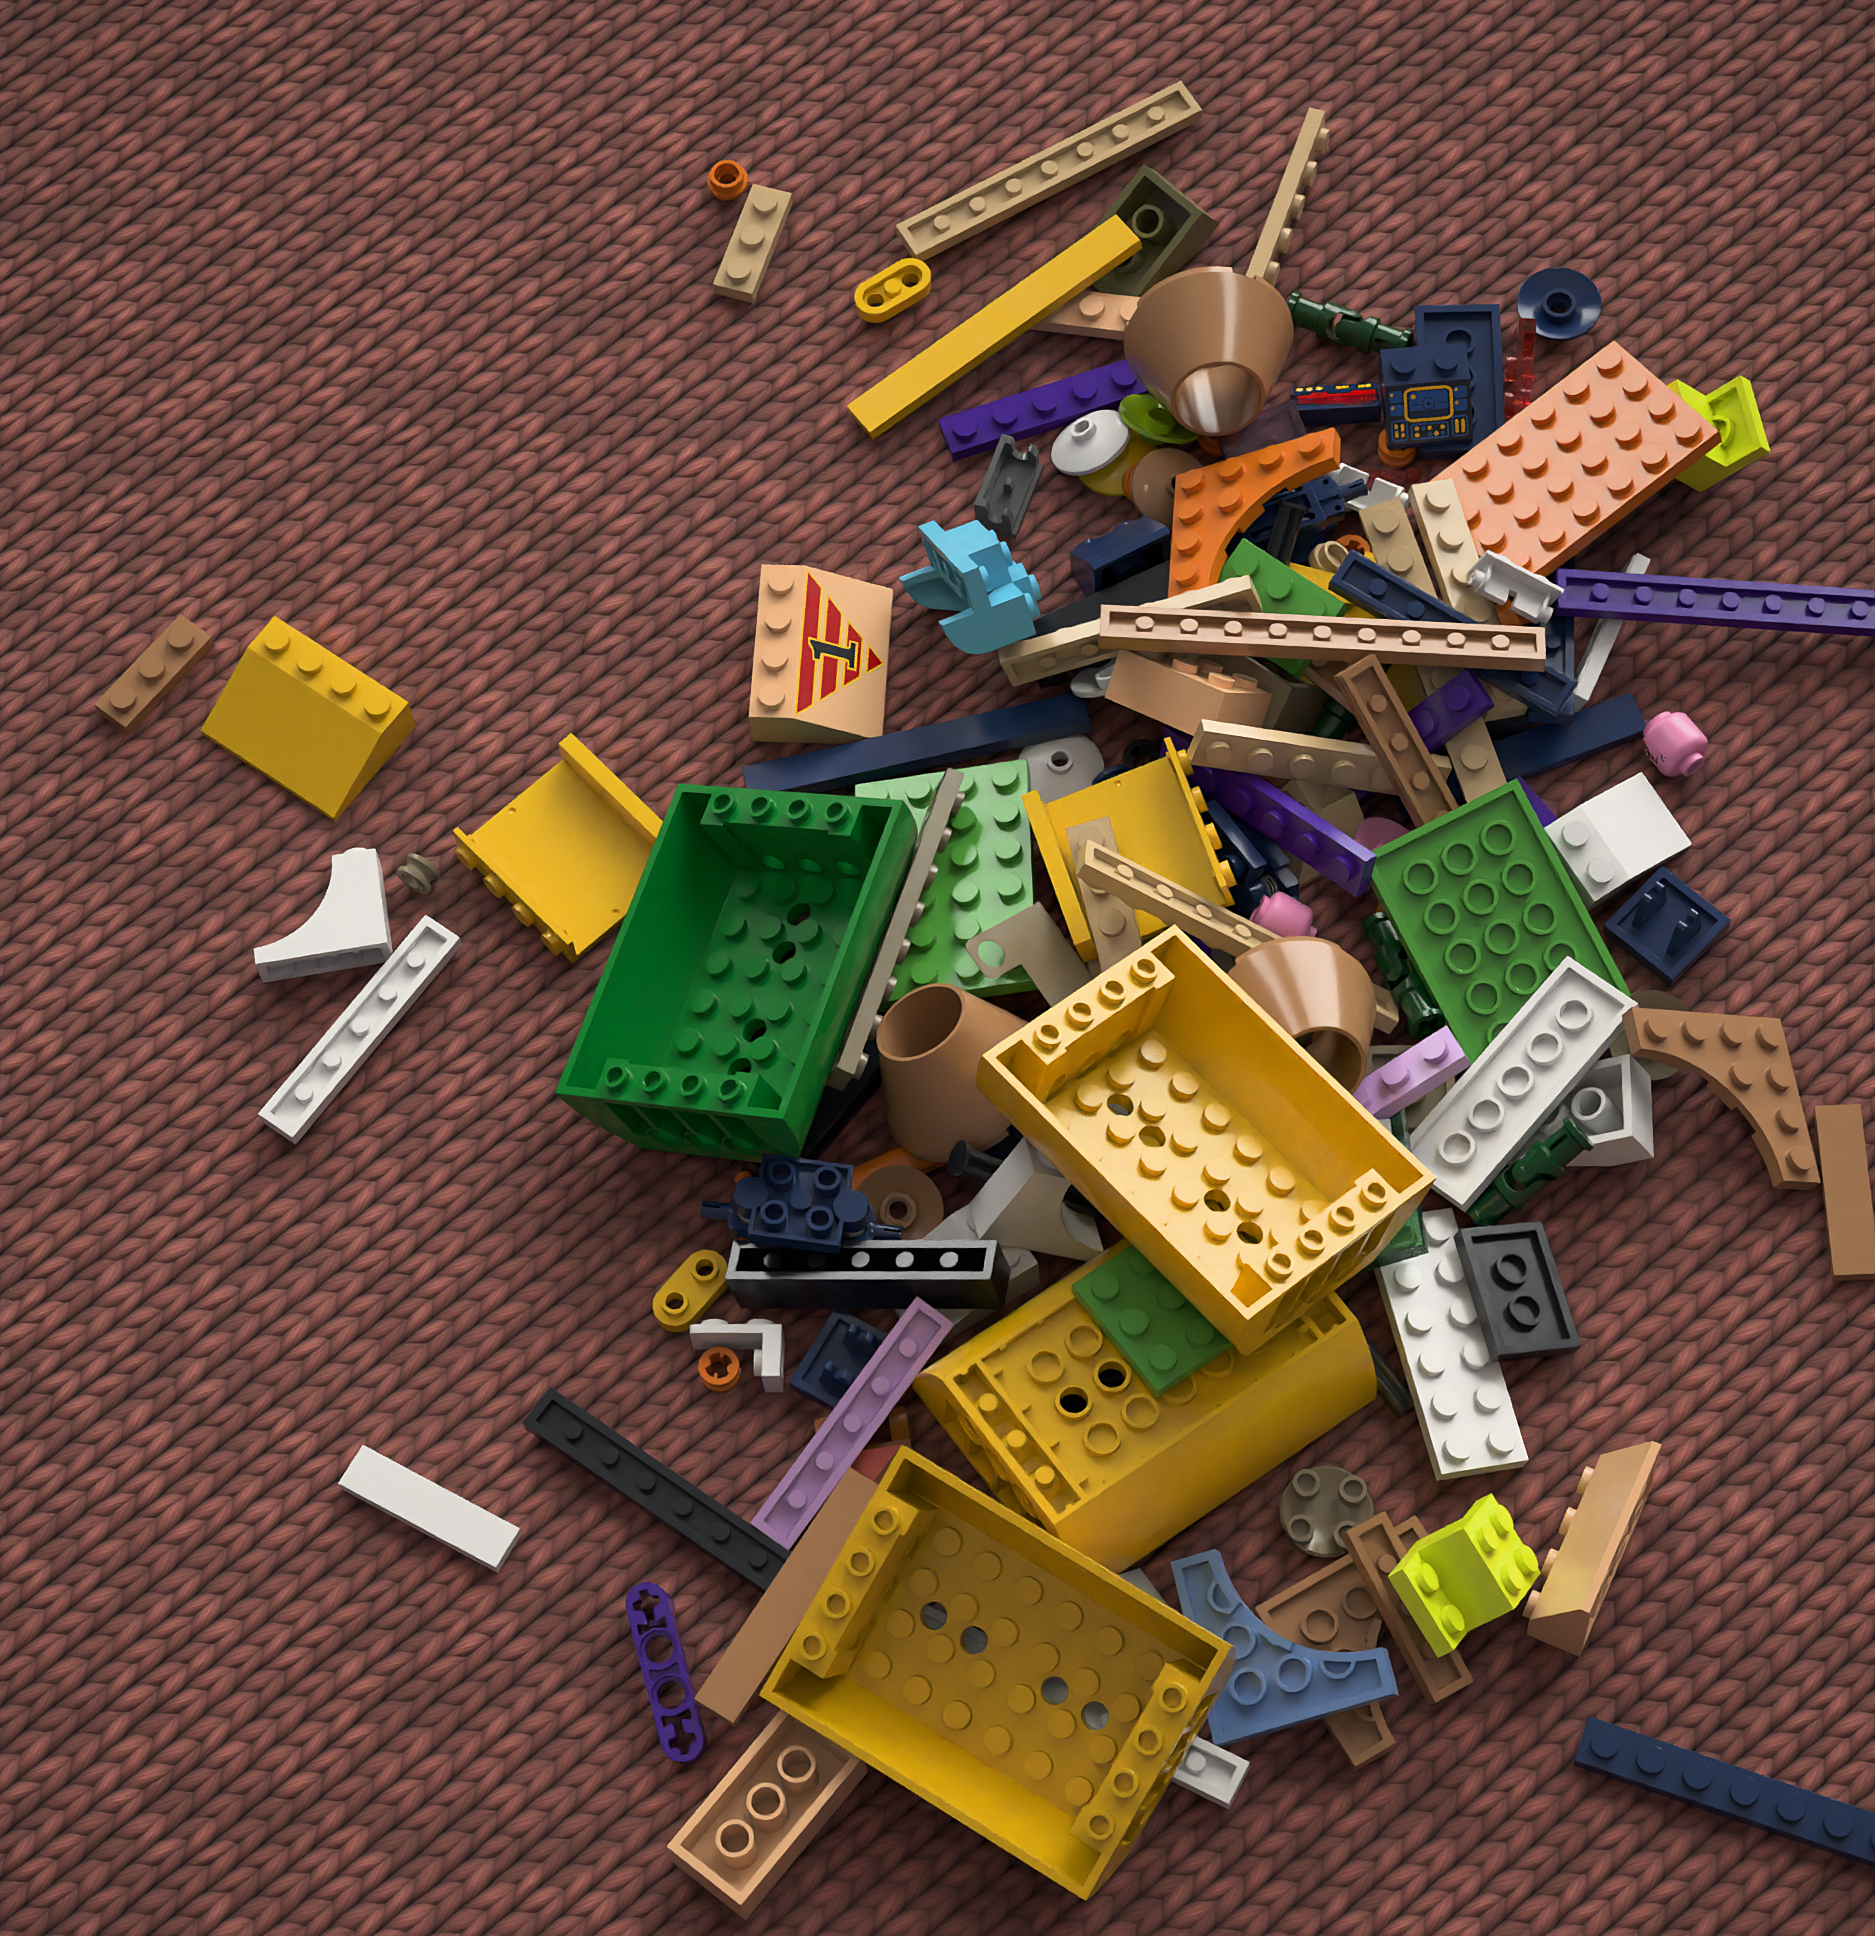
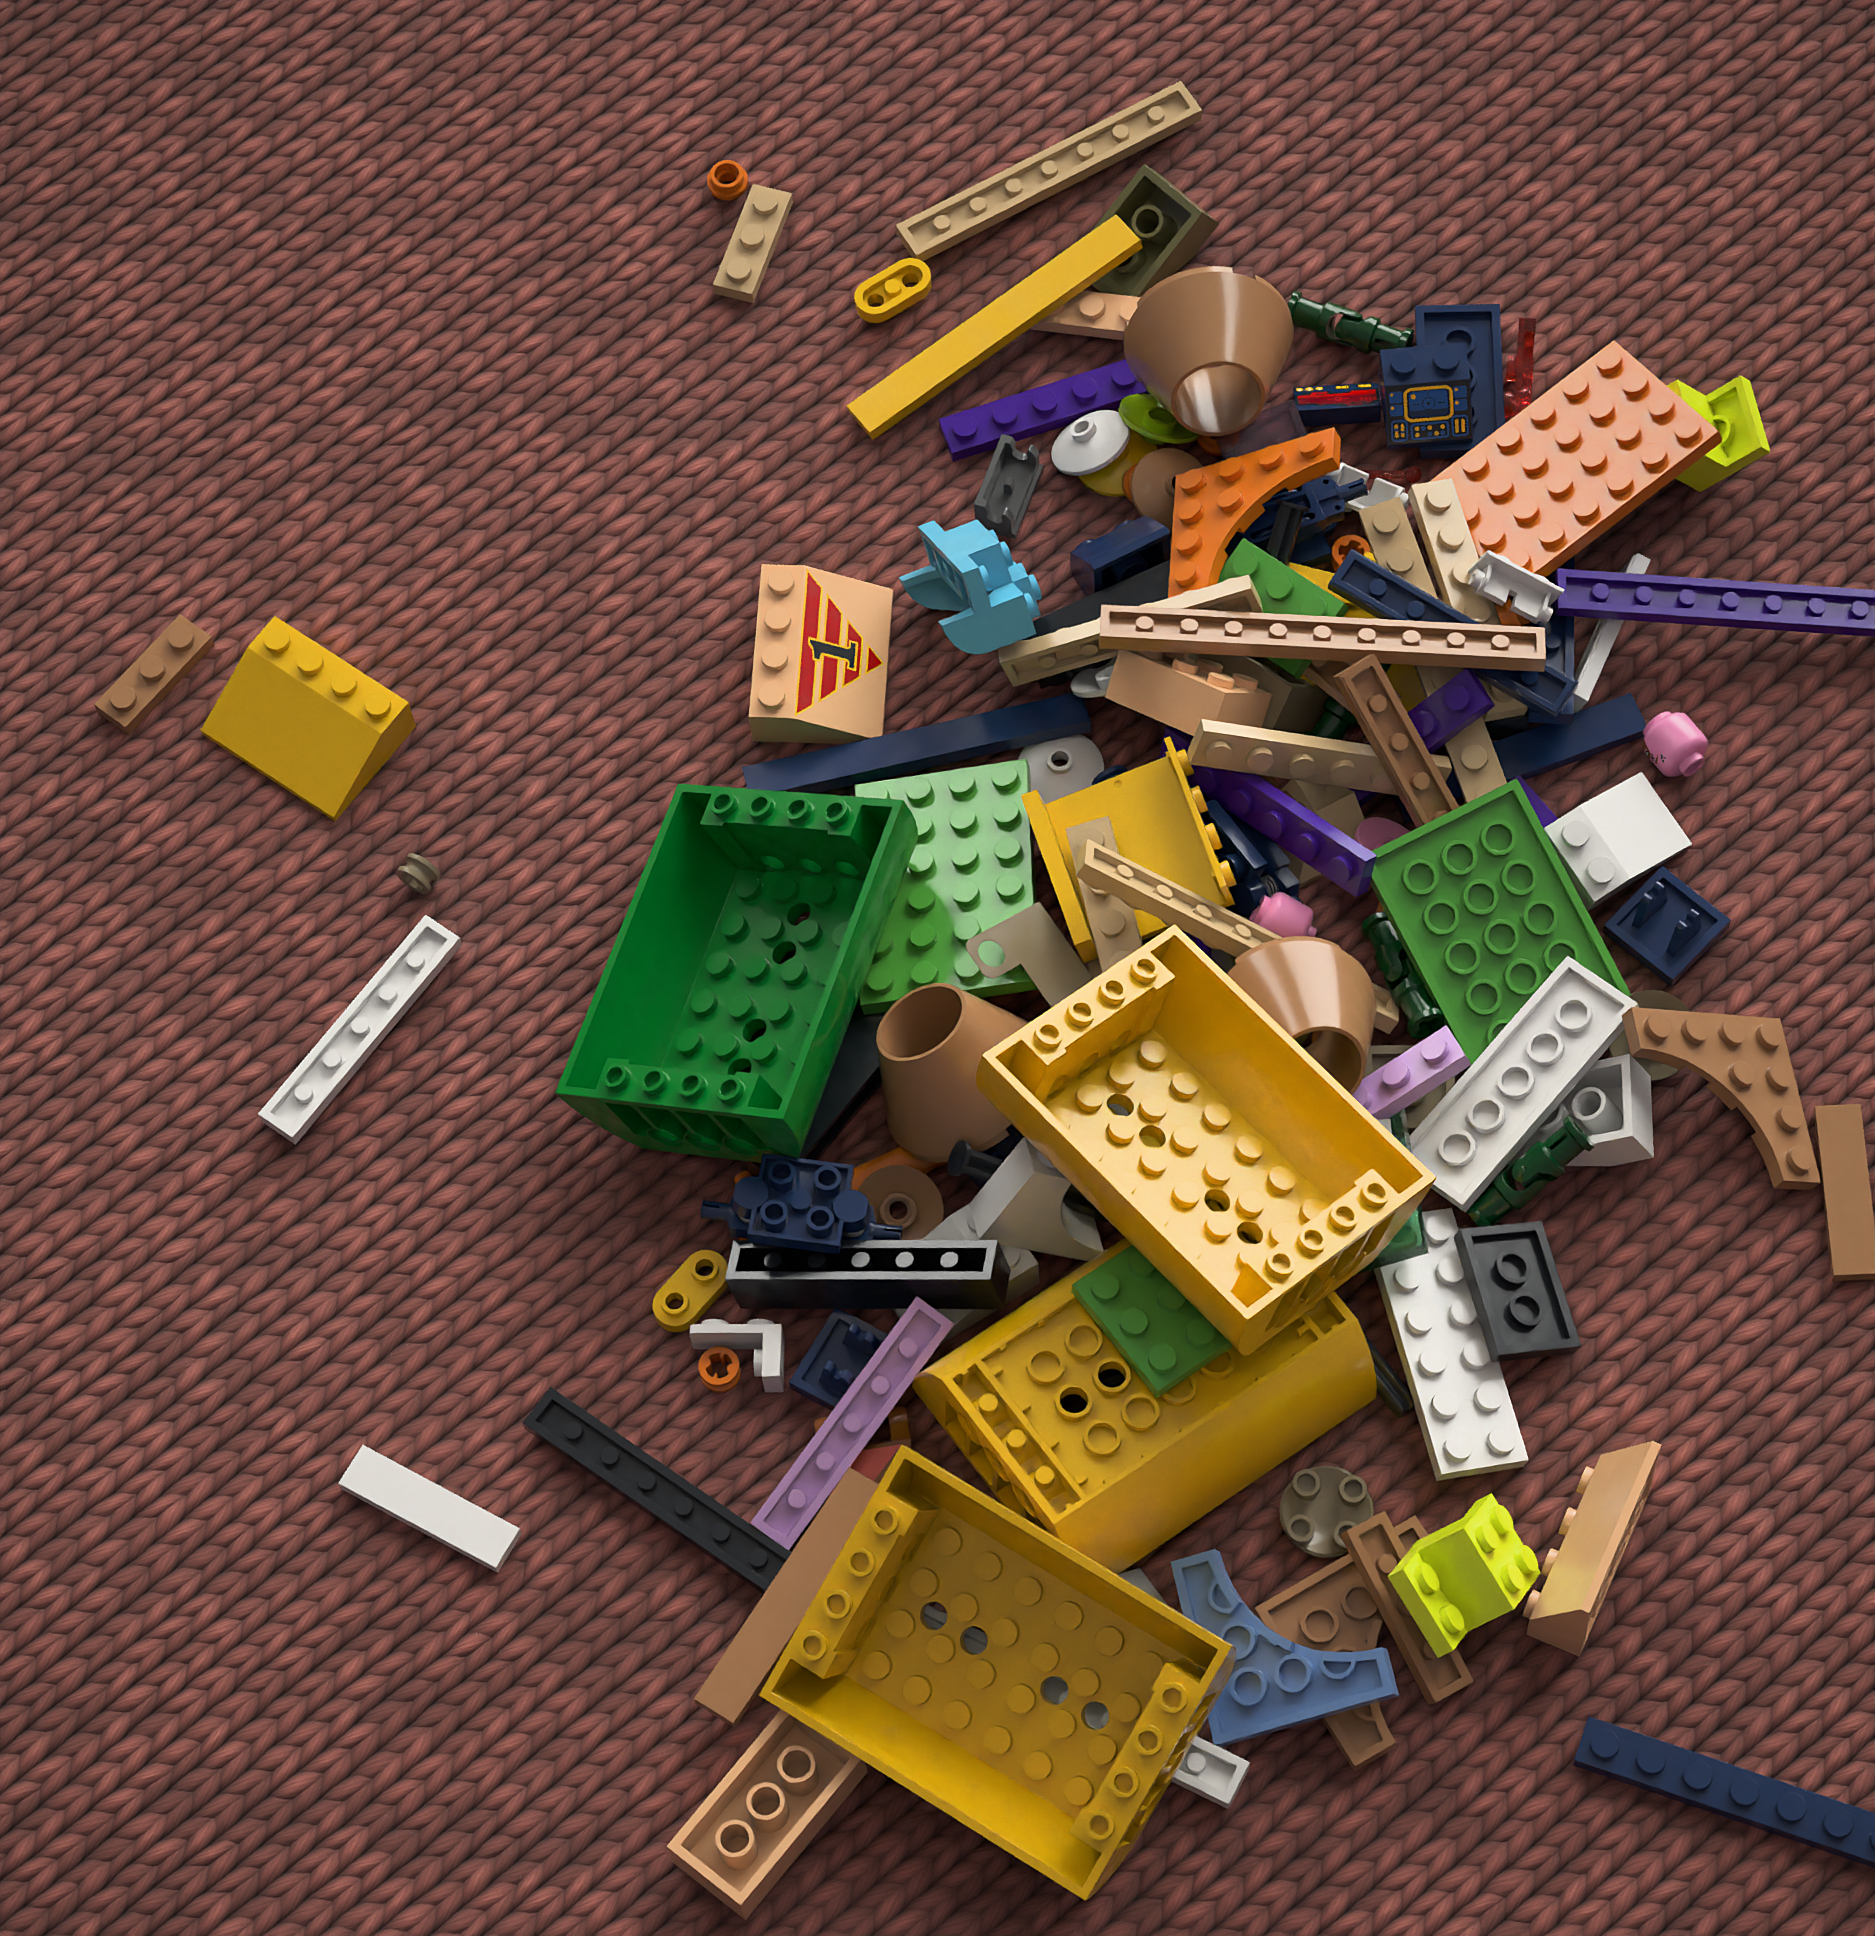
(343, 932): white arch -> none
(566, 851): yellow panel -> none
(659, 1674): dark purple beam -> none
(893, 946): dark tan plate -> none
(1140, 747): black bush -> none
(1289, 198): tan plate -> none
(1328, 556): tan plate -> none
(1395, 458): orange bush -> none
(1561, 290): dark blue dish -> none

